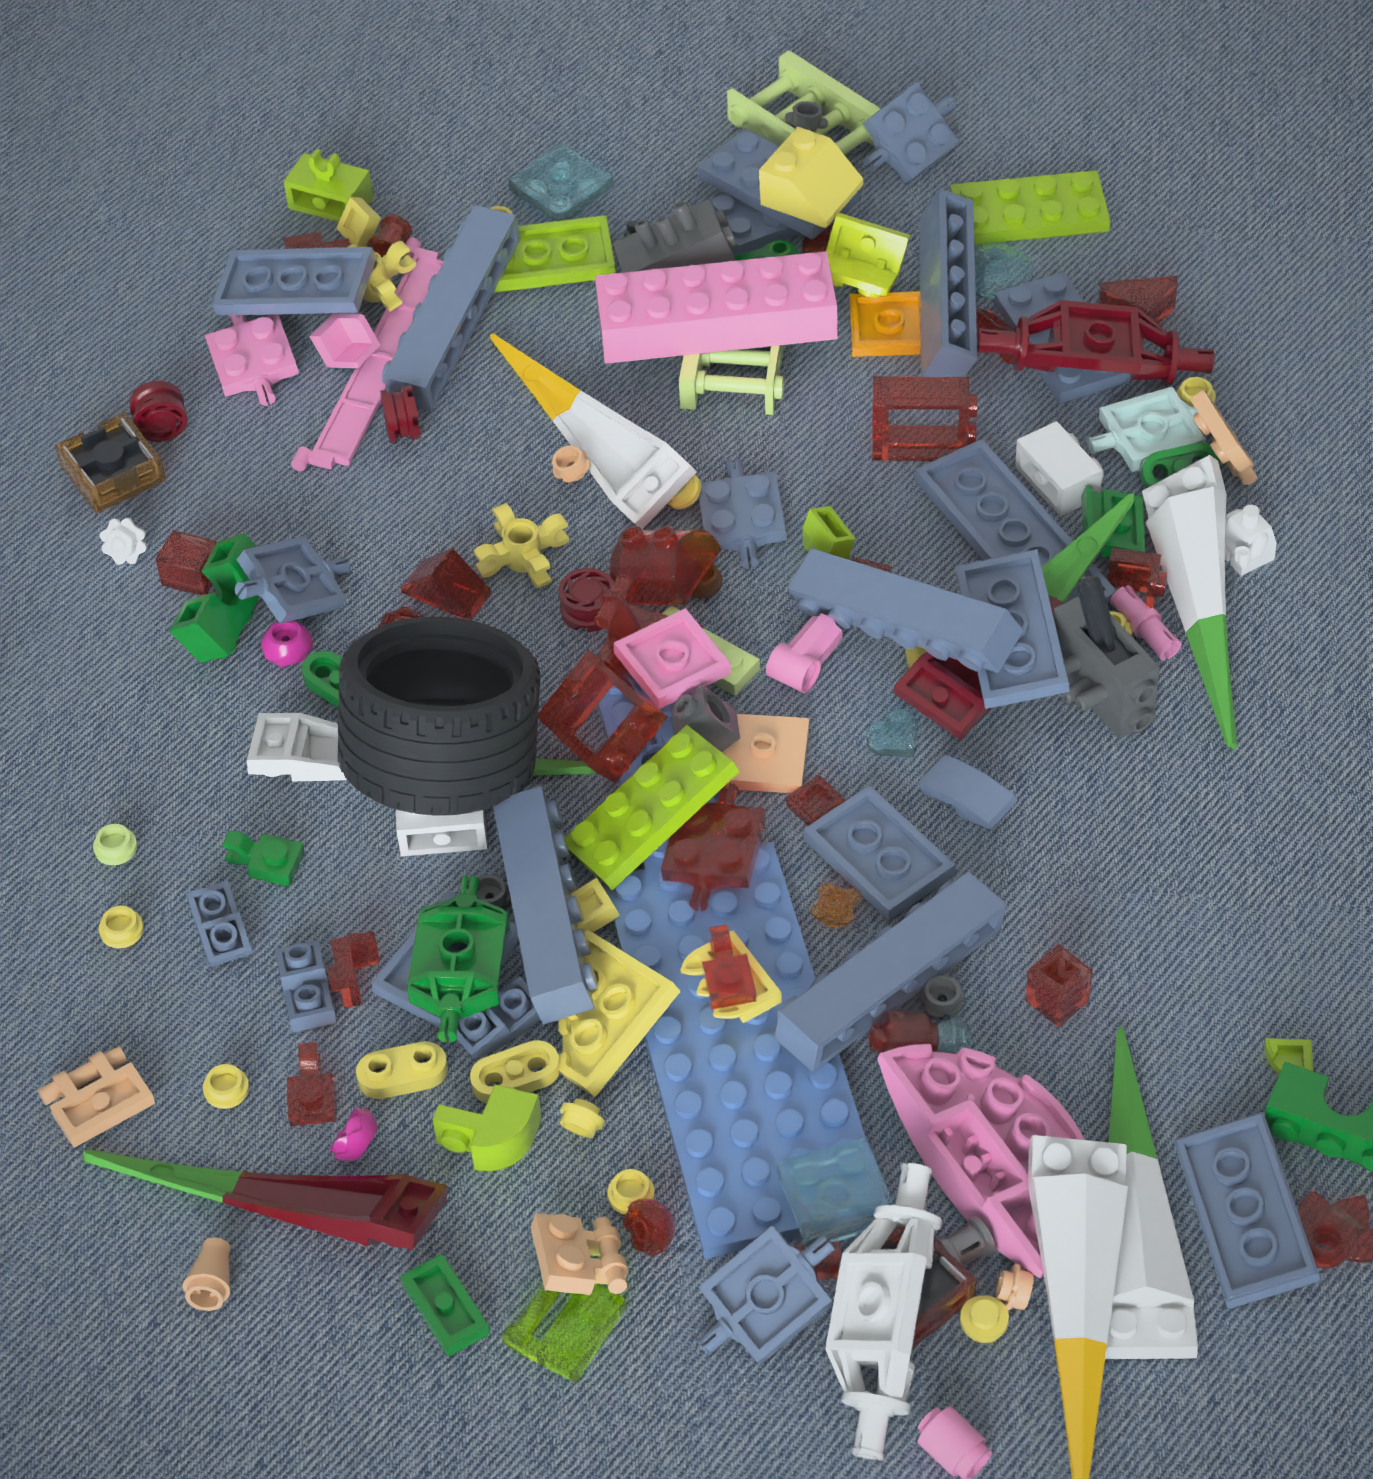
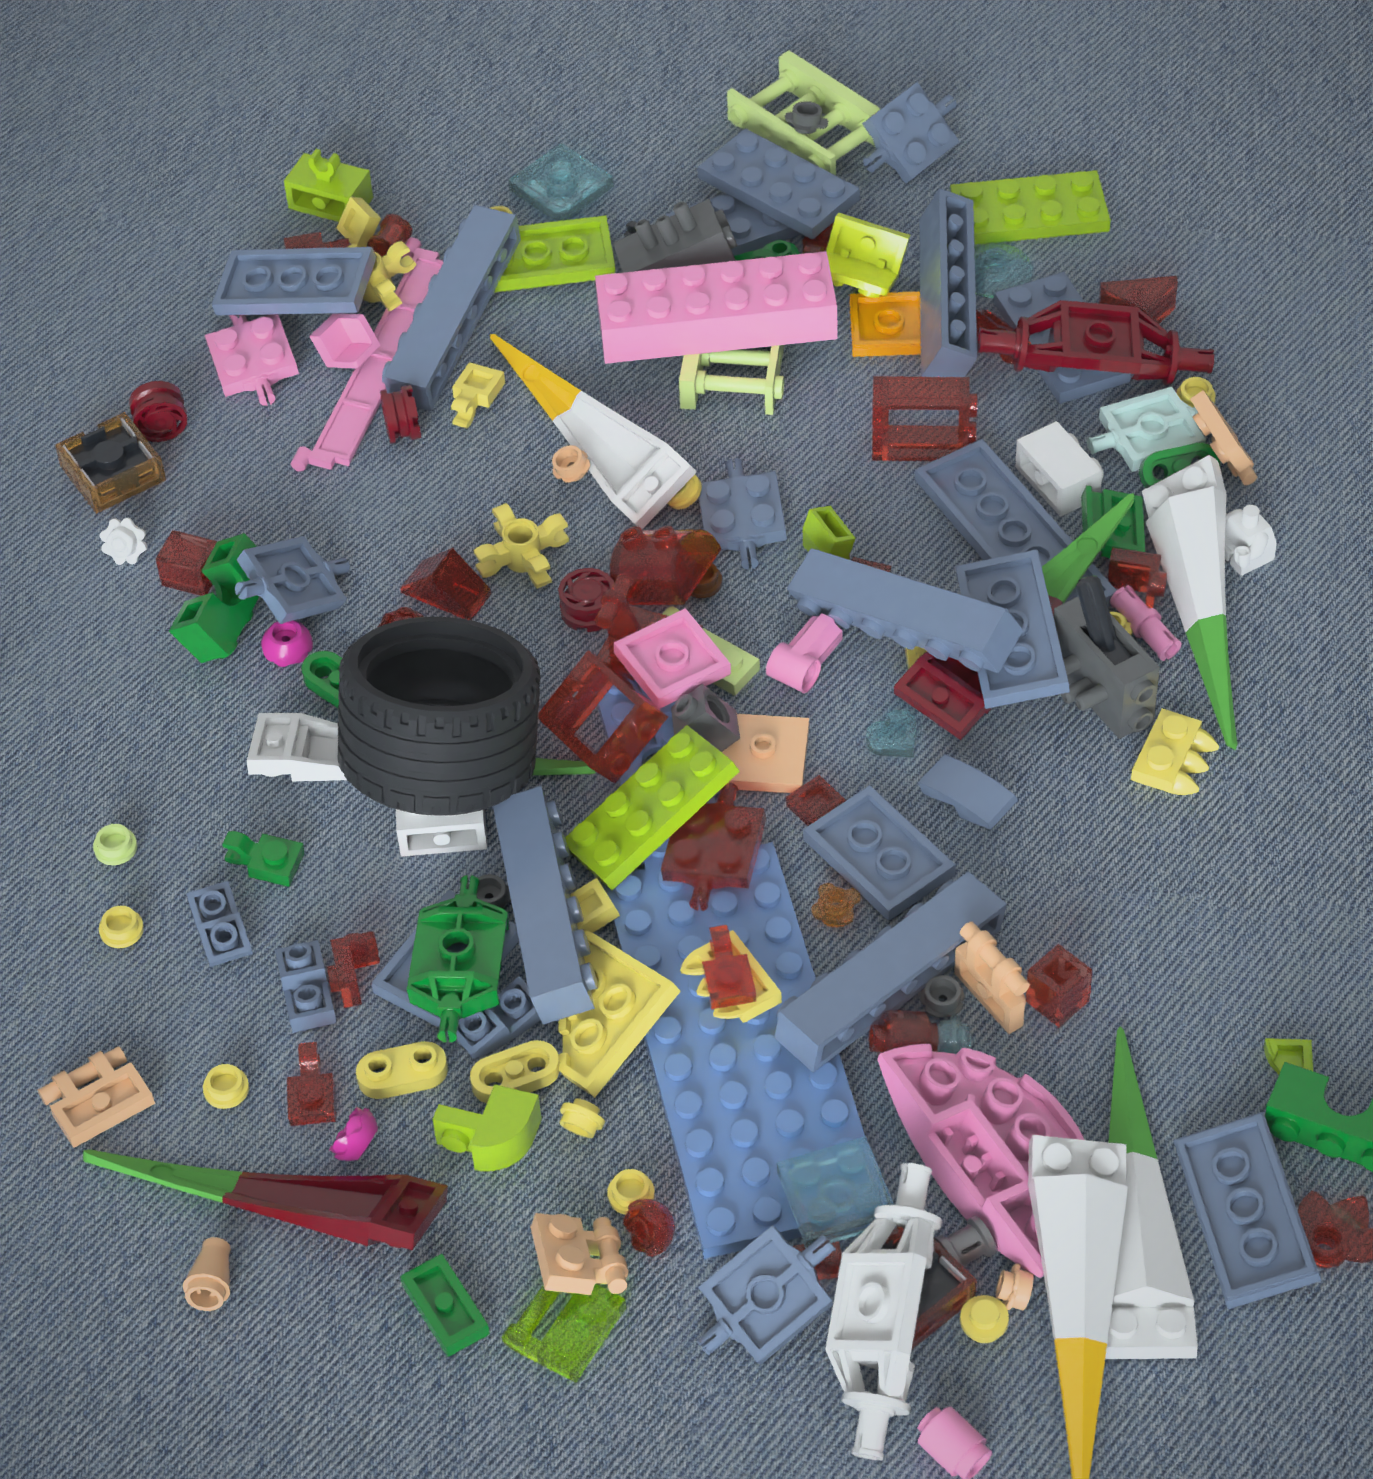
(475, 387): none -> light yellow plate
(808, 178): light yellow slope -> none
(991, 977): none -> light nougat plate
(1172, 753): none -> light yellow plate

